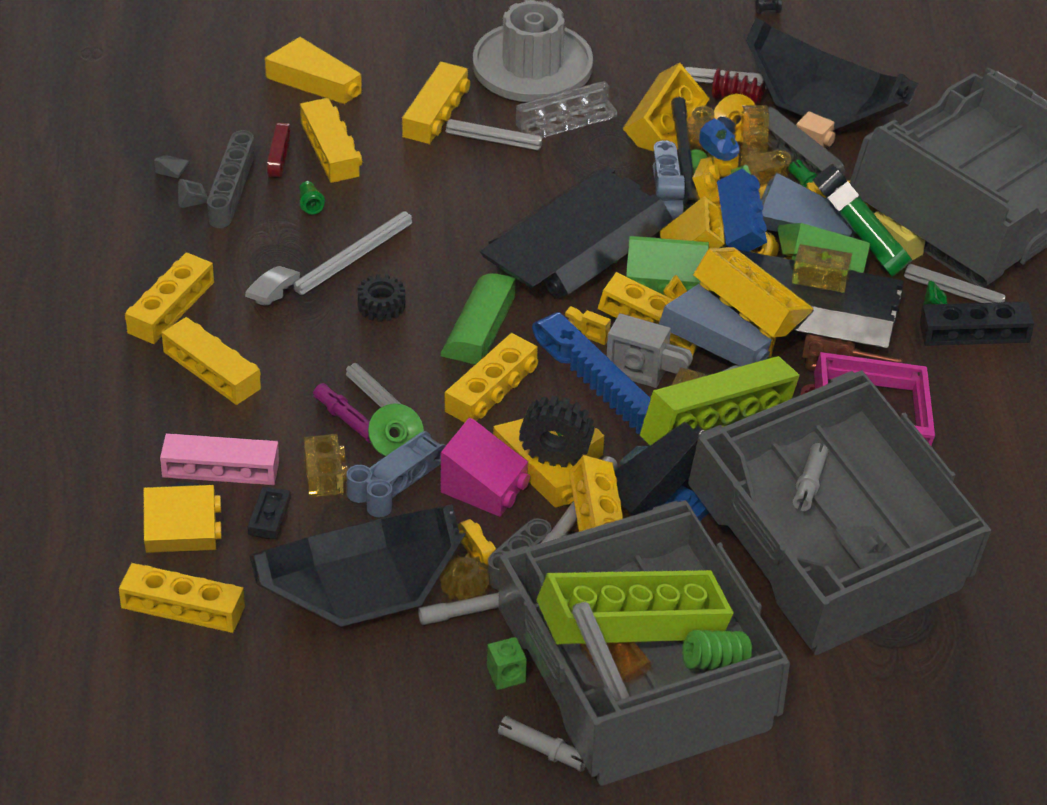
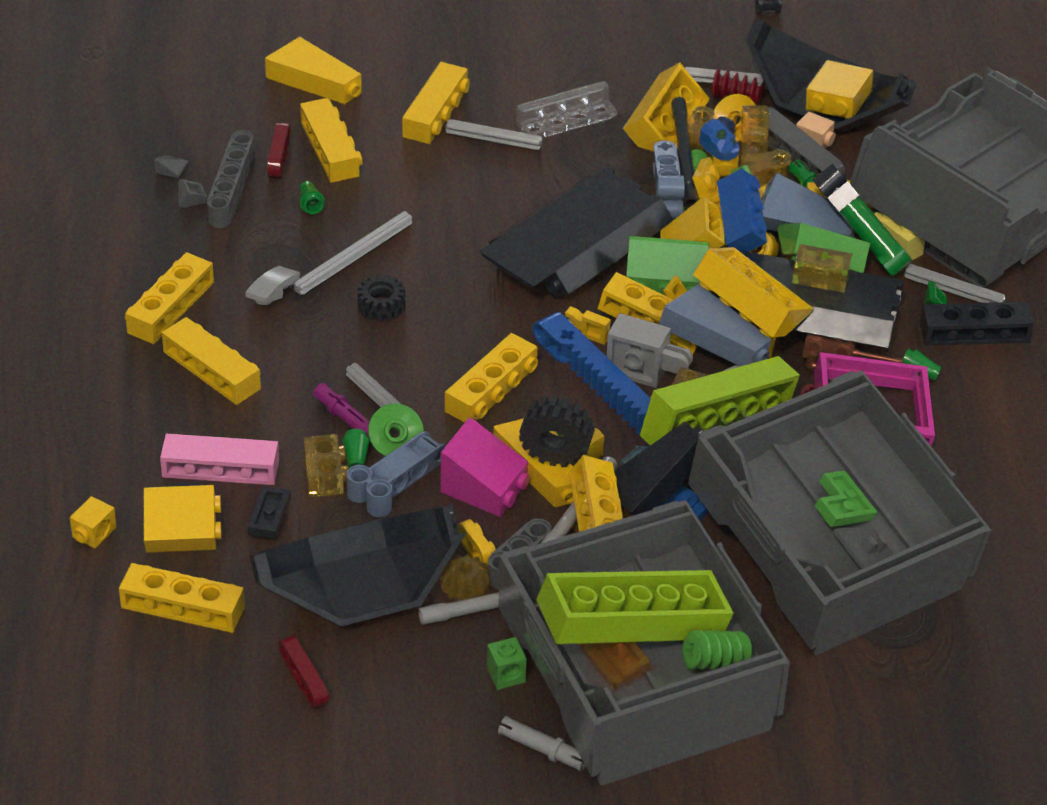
(93, 522): none -> yellow brick
(303, 671): none -> dark red beam
(356, 446): none -> green cone
(480, 319): bright green brick -> none
(532, 54): light grey piece -> none
(599, 650): light grey axle -> none
(808, 483): light grey pin -> none
(839, 89): none -> yellow brick
(844, 501): none -> bright green plate
(917, 358): none -> green cone

